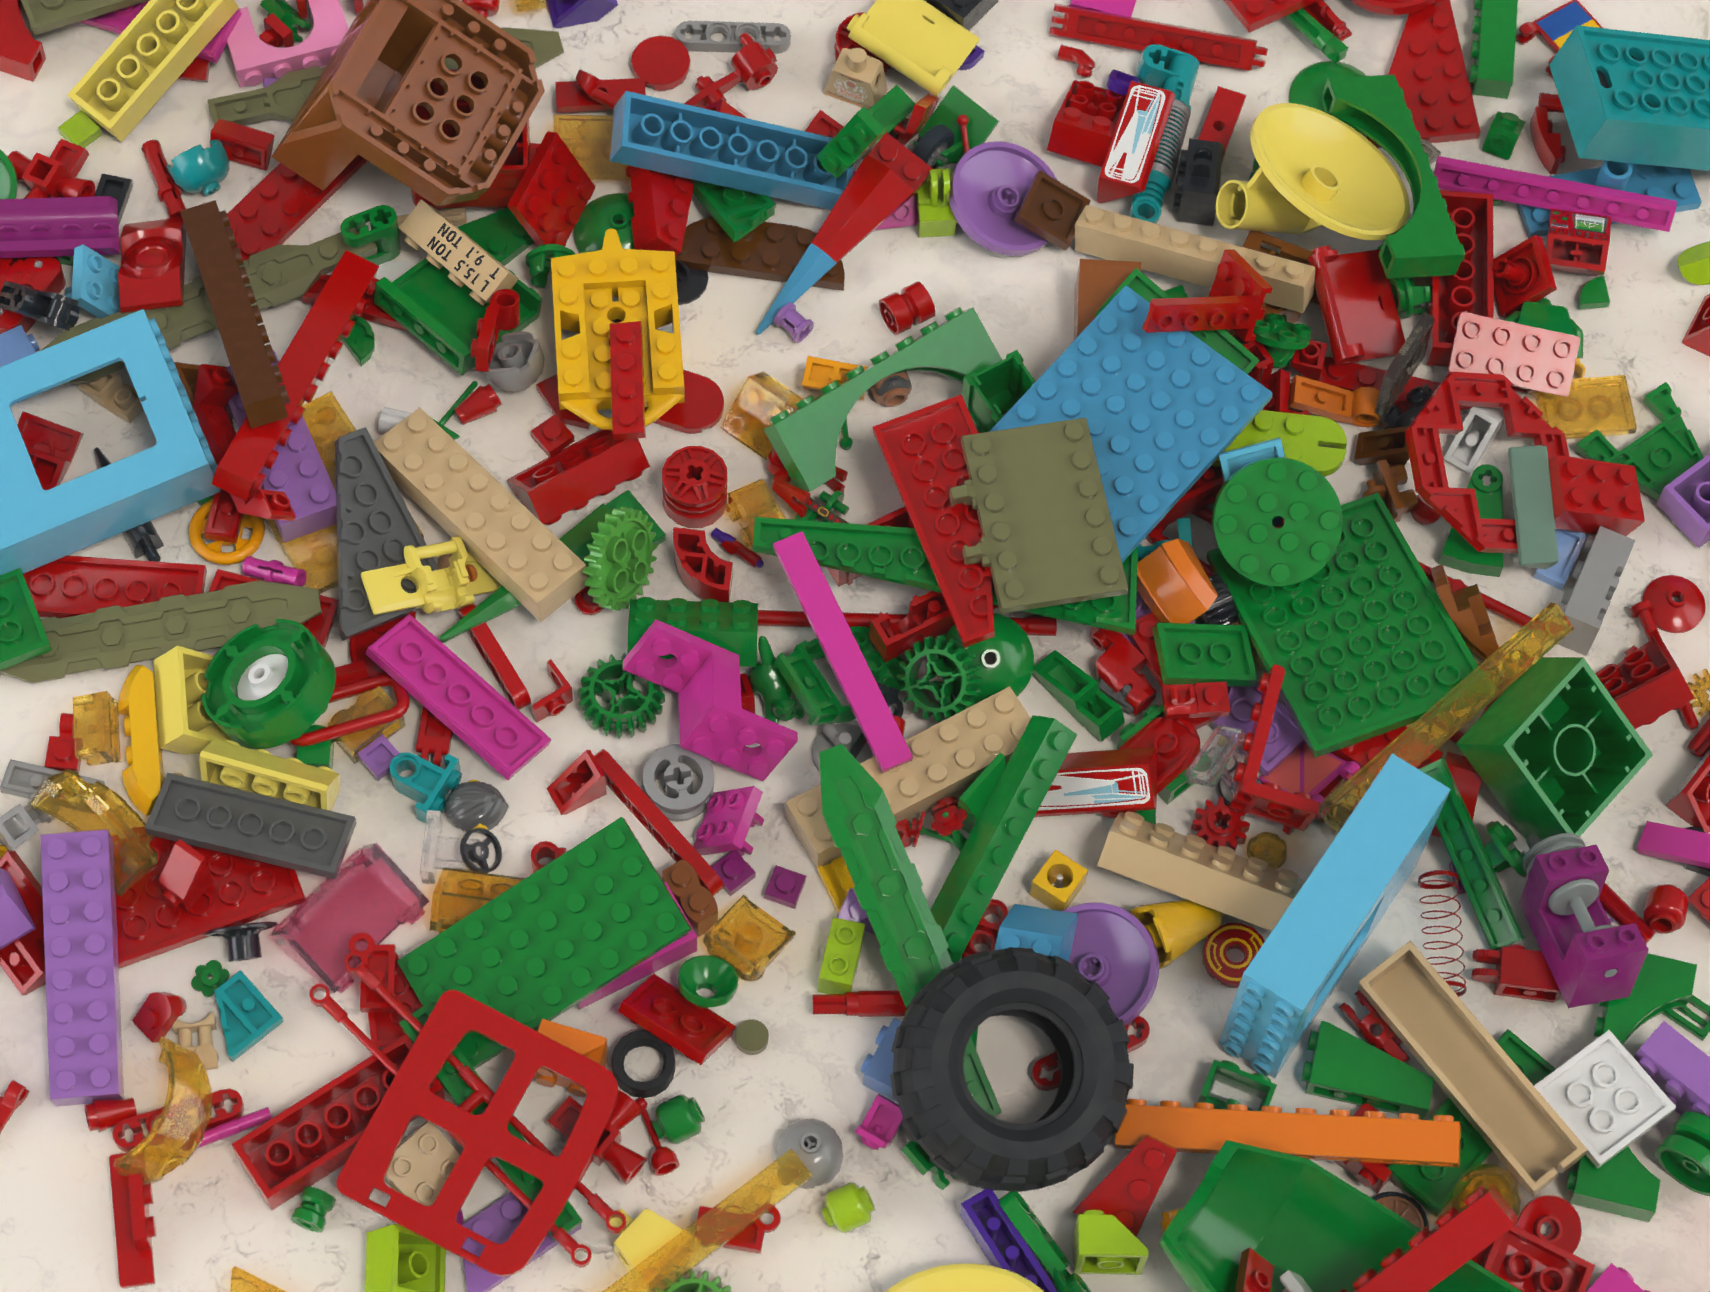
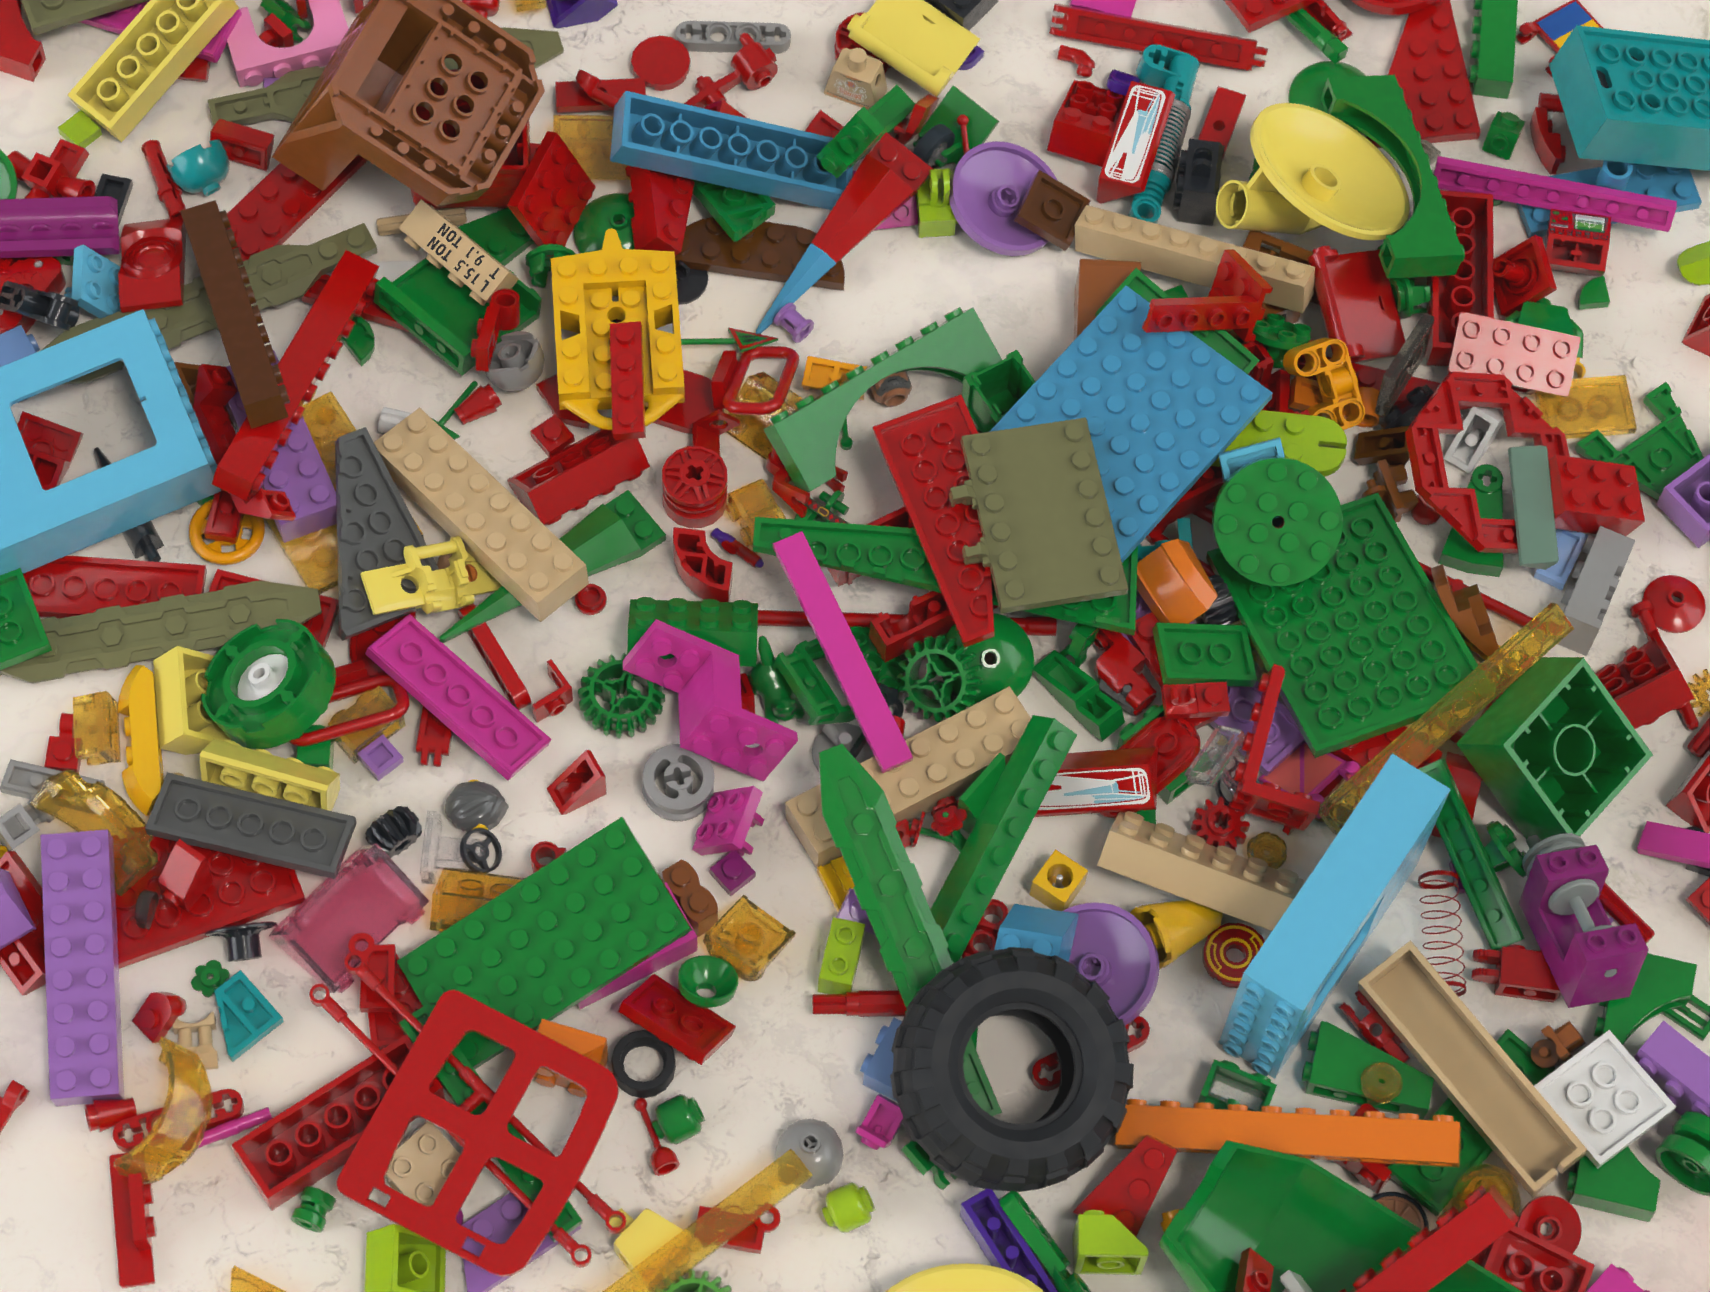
(114, 396): tan slope -> none
(146, 908): none -> clear smoke tile
(273, 571): dark pink pin -> none
(383, 232): green connector -> none
(394, 830): none -> black gear
(429, 782): teal pin -> none
(620, 558): bright green gear -> none
(620, 1158): red brick -> none
(656, 822): red beam -> none
(708, 434): none -> red bracket
(731, 373): none -> red bar
(743, 340): none -> green piece
(751, 1037): olive tile -> none
(785, 887): magenta plate -> none
(909, 307): red wheel -> none
(1082, 638): none -> green plate
(1335, 379): none -> light orange beam
(1374, 1089): none -> clear yellow plate
(1557, 1046): none -> dark orange hips
(1665, 908): red head -> none

